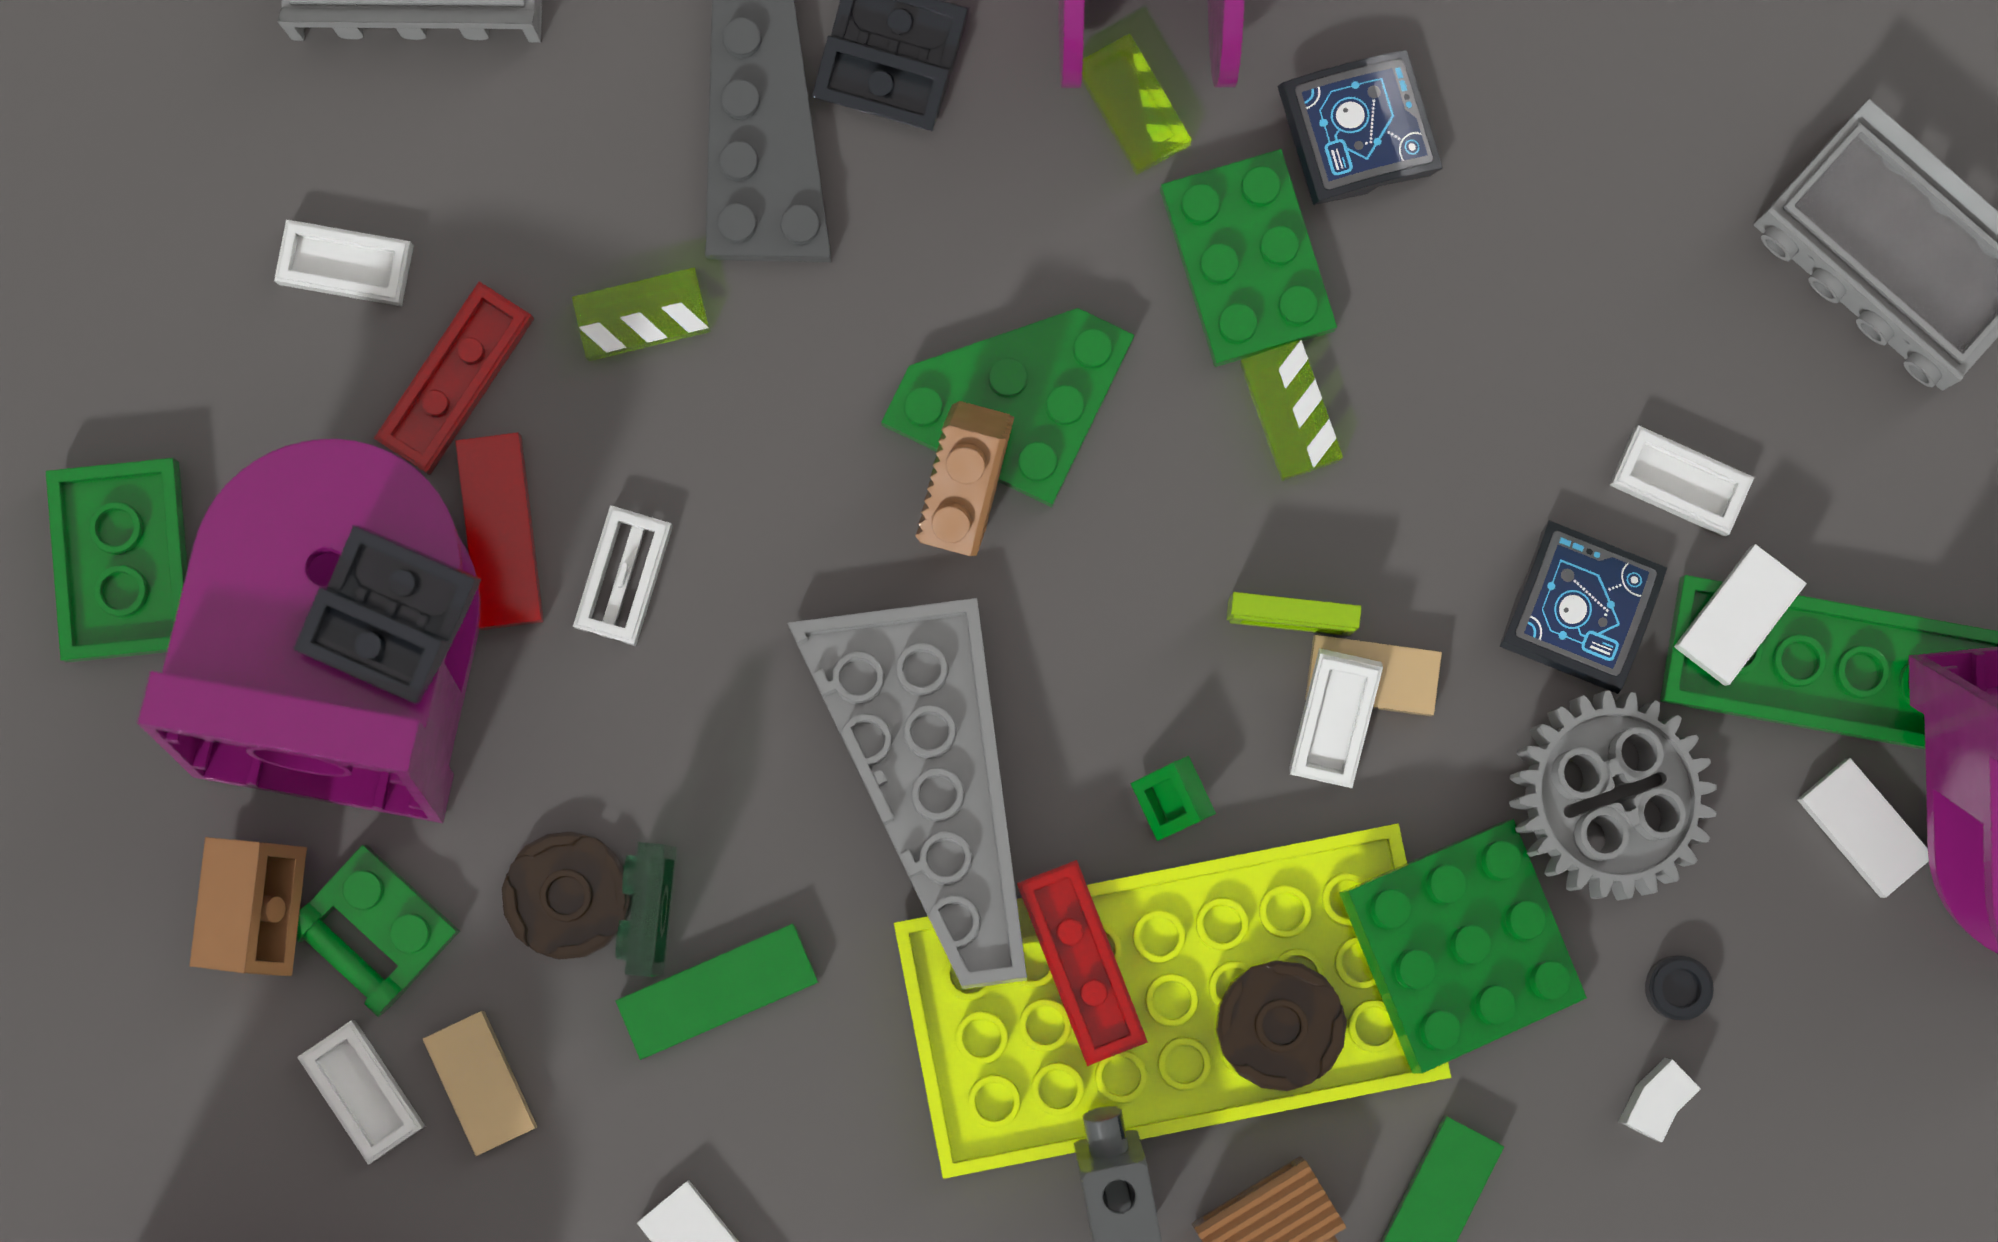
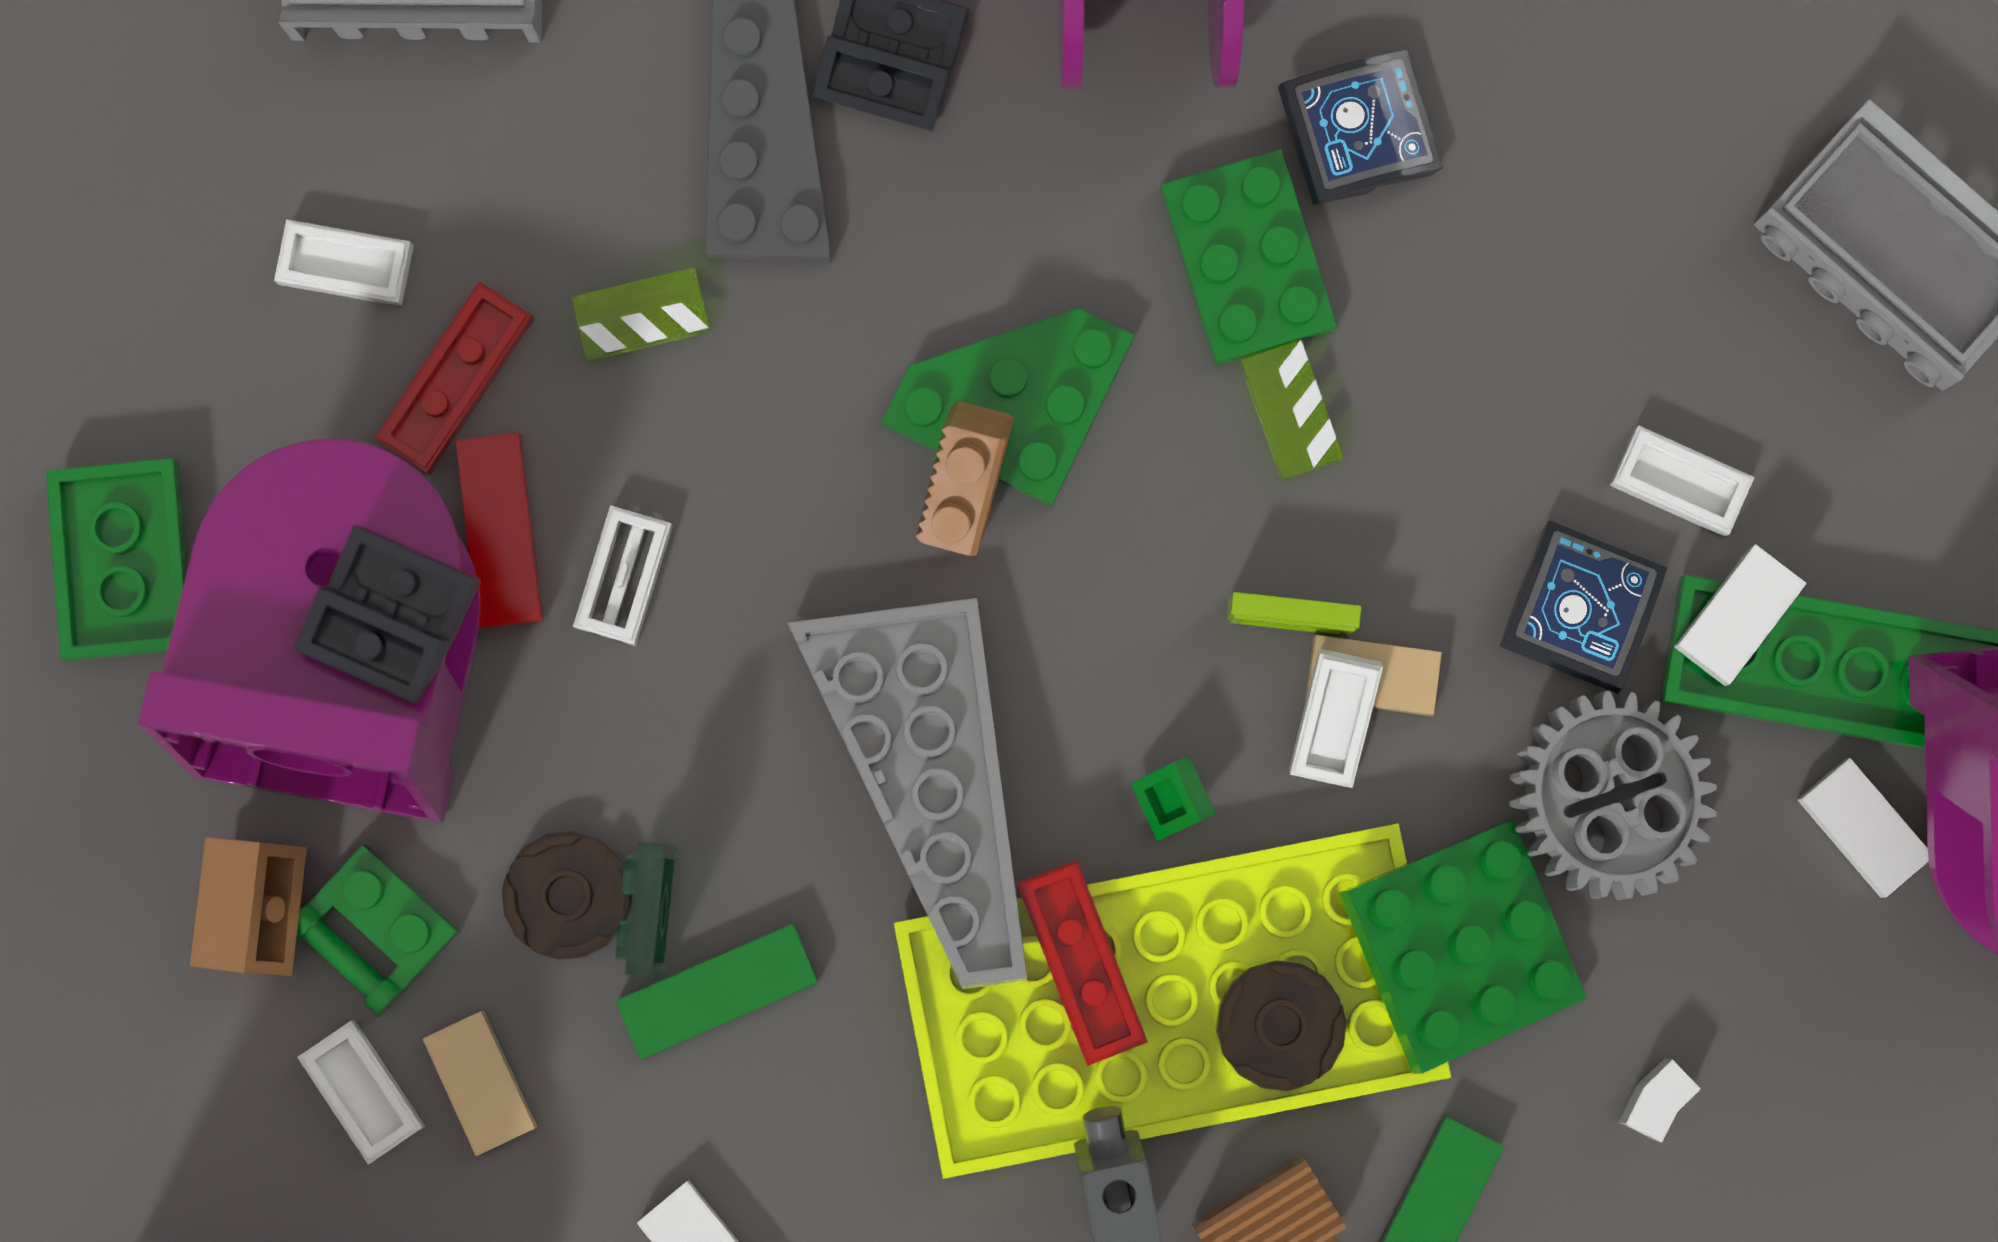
(1133, 104): clear neon green tile -> none
(1679, 988): black tile -> none

